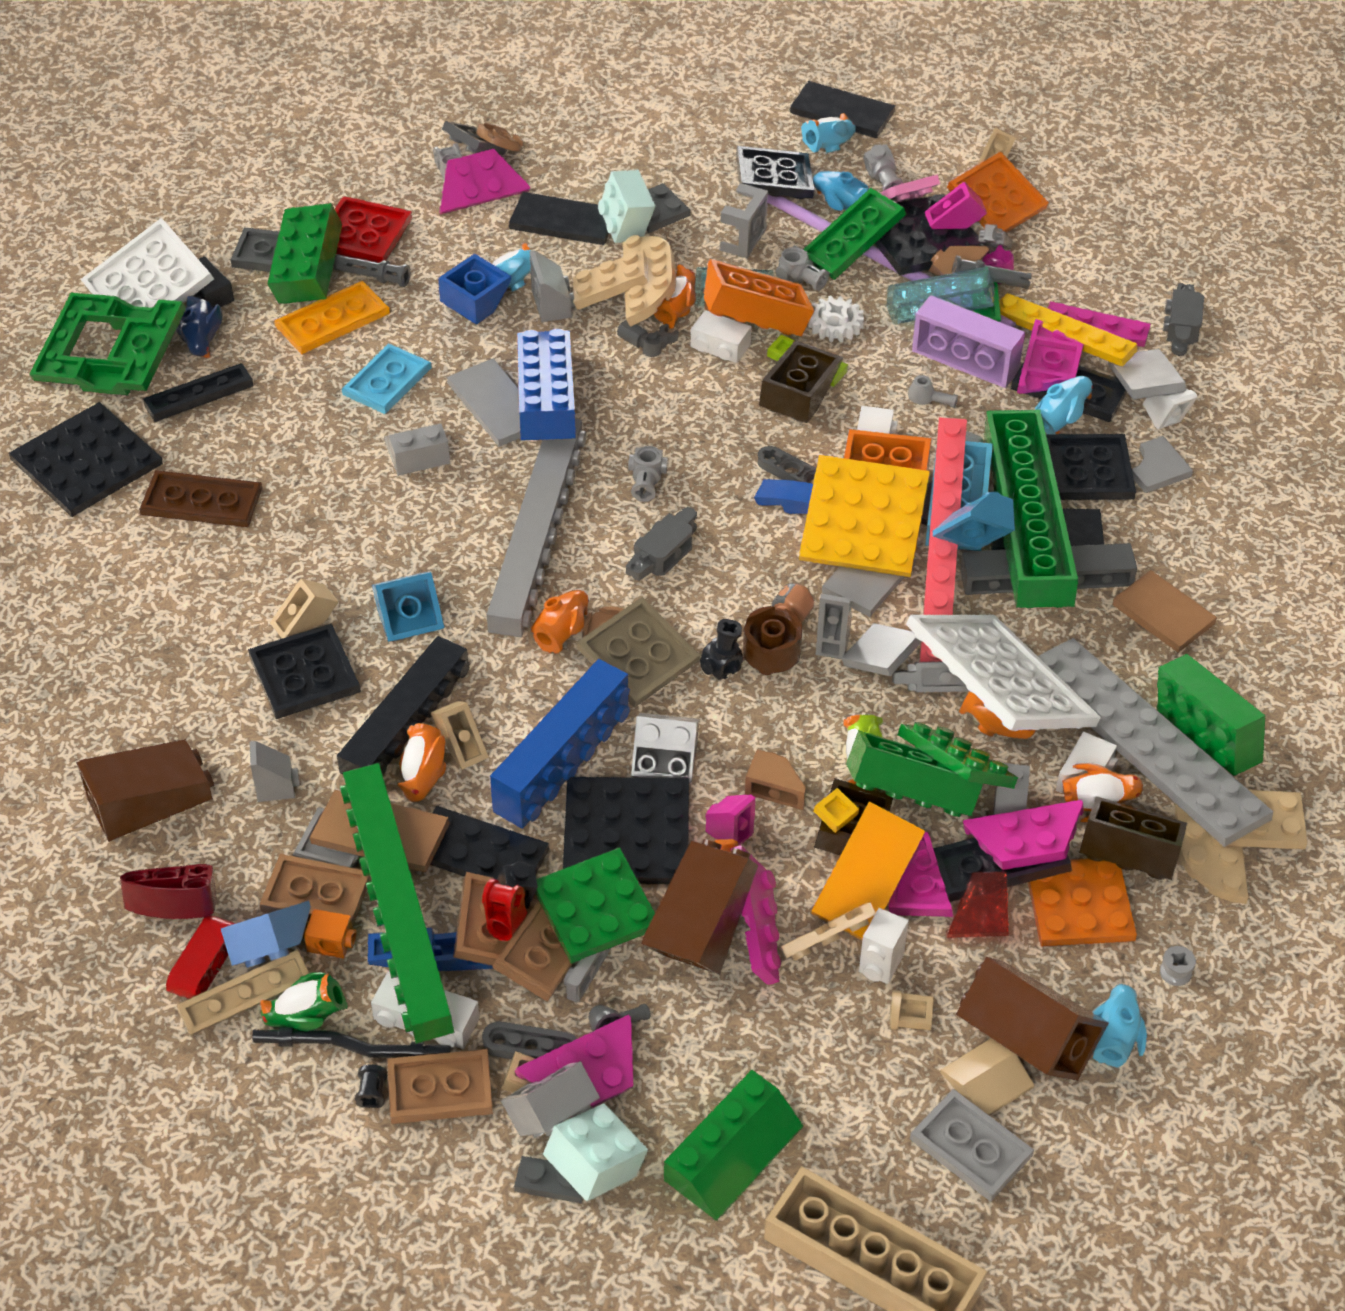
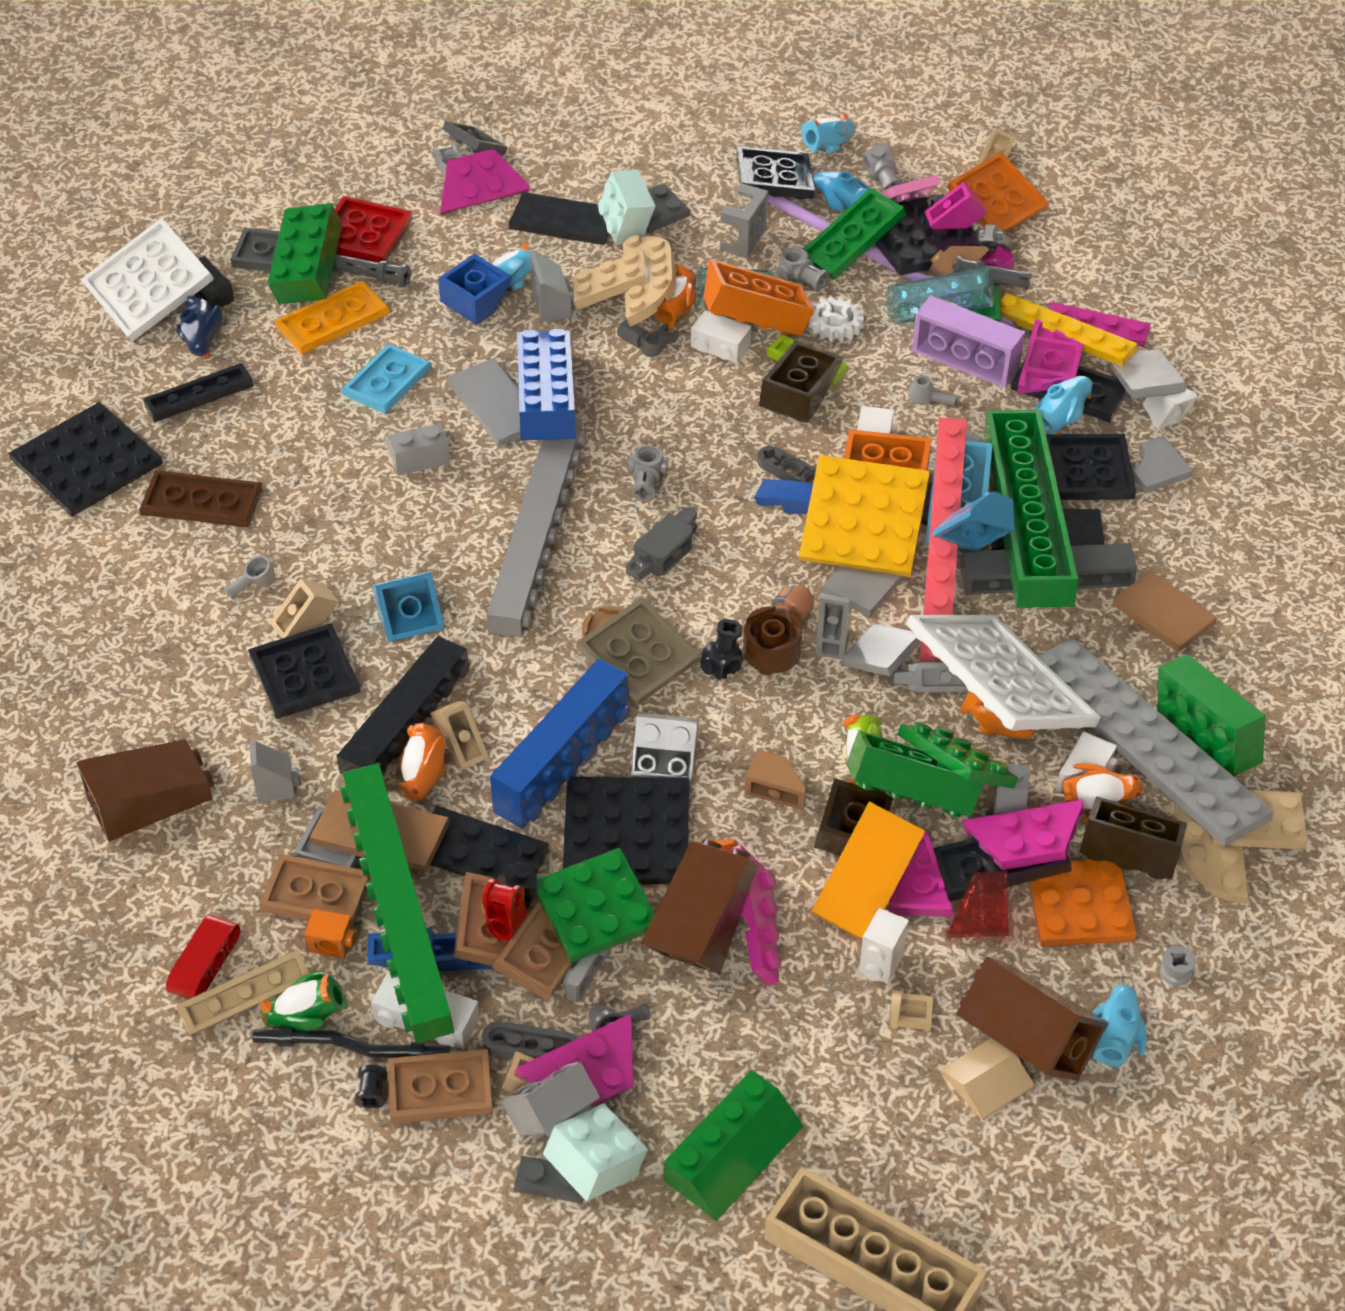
(134, 356): green piece -> none
(170, 891): dark red beam -> none
(257, 571): none -> light grey bar
(266, 935): medium blue slope -> none
(499, 137): medium nougat tile -> none
(560, 620): orange animal -> none
(732, 818): dark pink slope -> none
(822, 101): black tile -> none
(828, 932): tan wing -> none
(836, 810): yellow plate -> none
(972, 1145): light grey plate -> none
(1184, 318): dark grey hinge -> none

